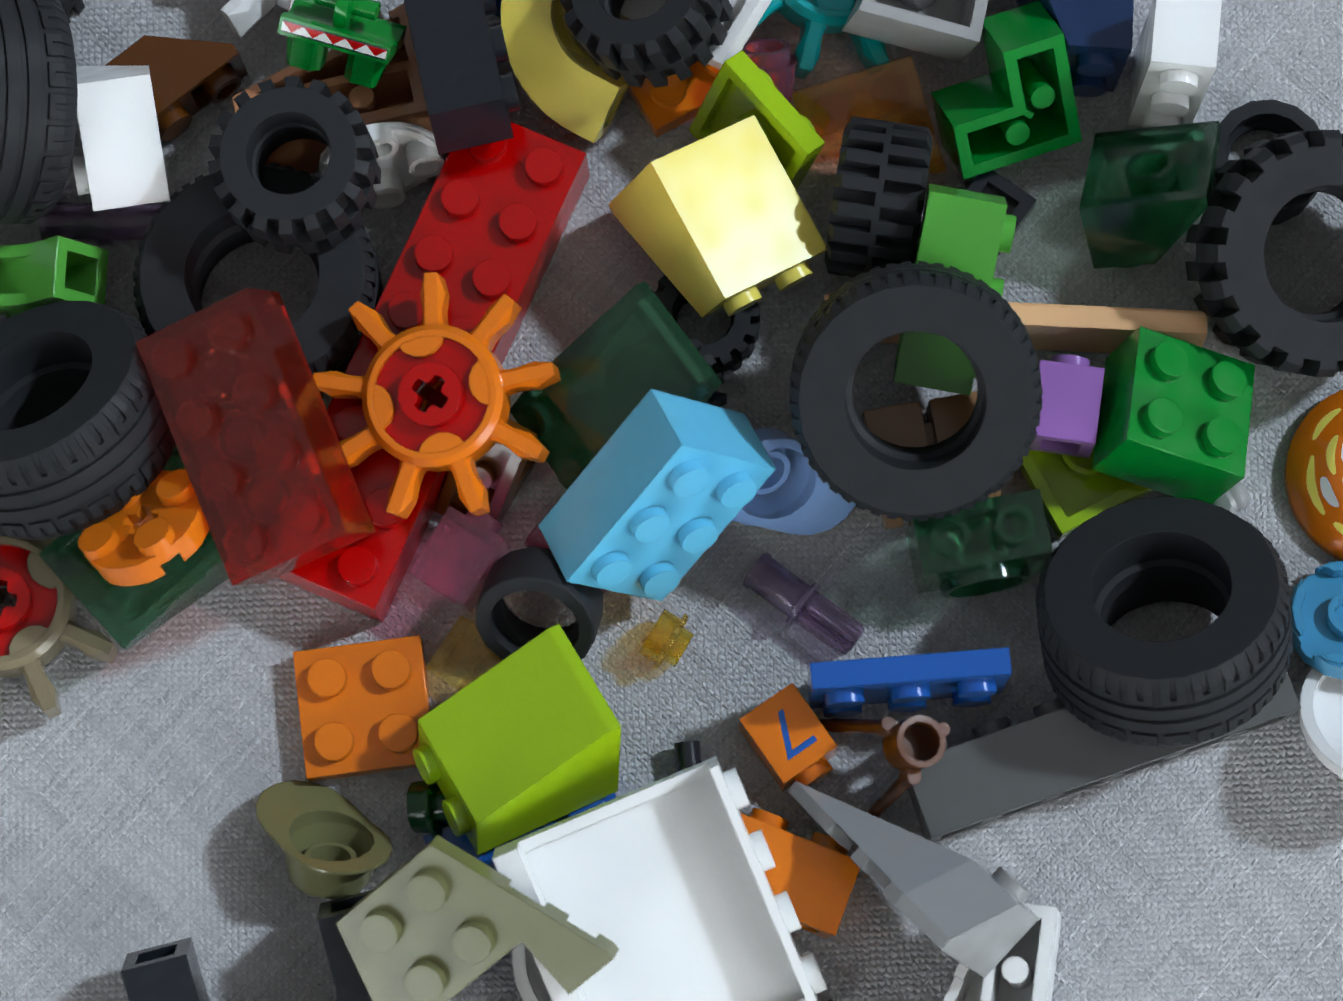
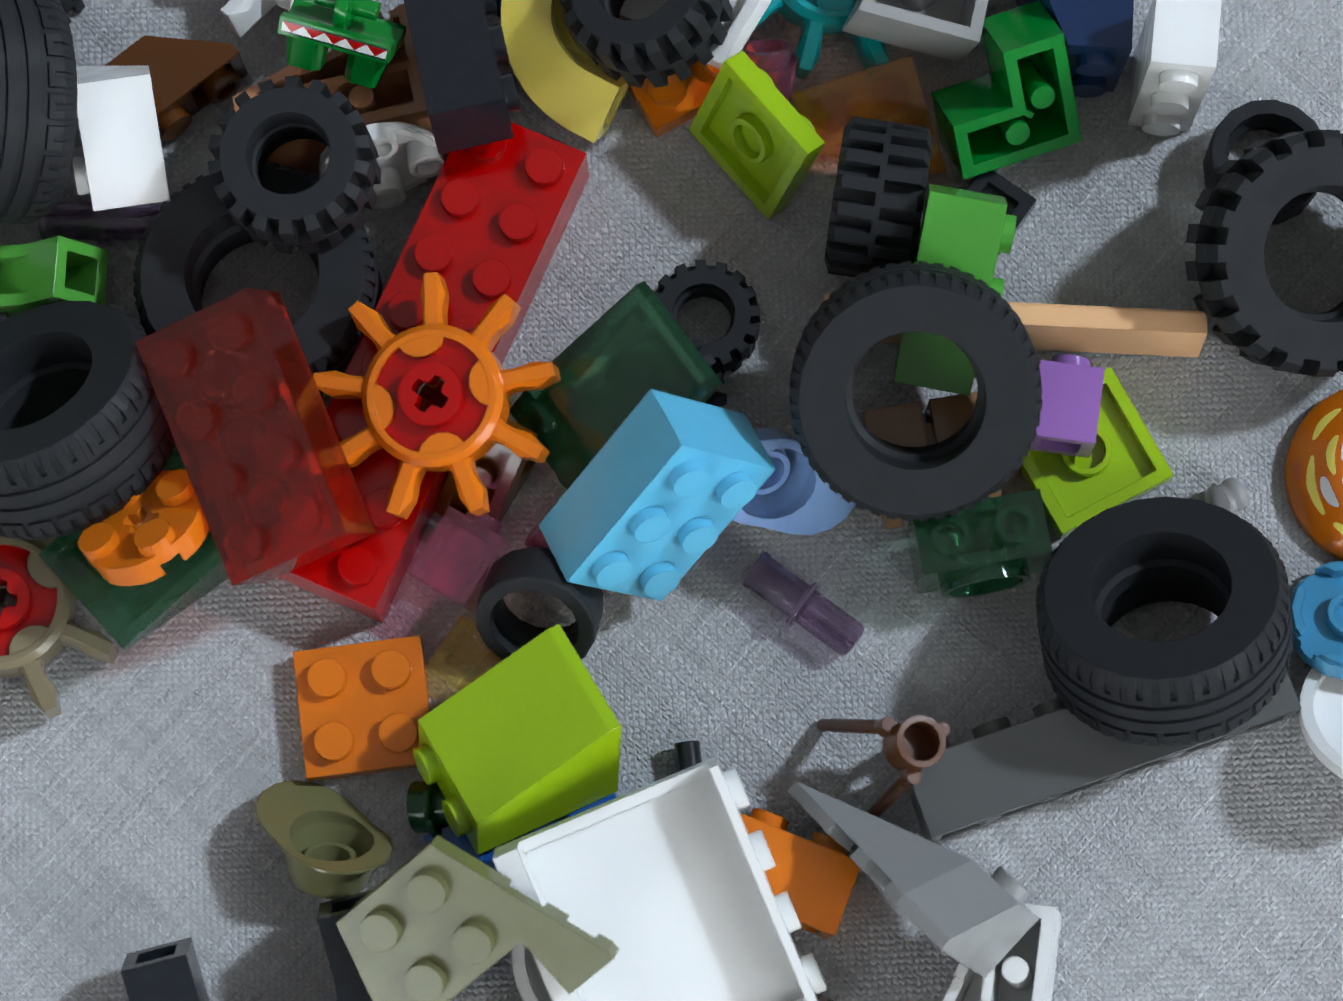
(667, 640): clear yellow plate -> none
(721, 219): light yellow slope -> none
(789, 739): orange brick -> none
(908, 681): blue plate -> none
(1146, 190): clear green slope -> none
(1174, 417): green brick -> none

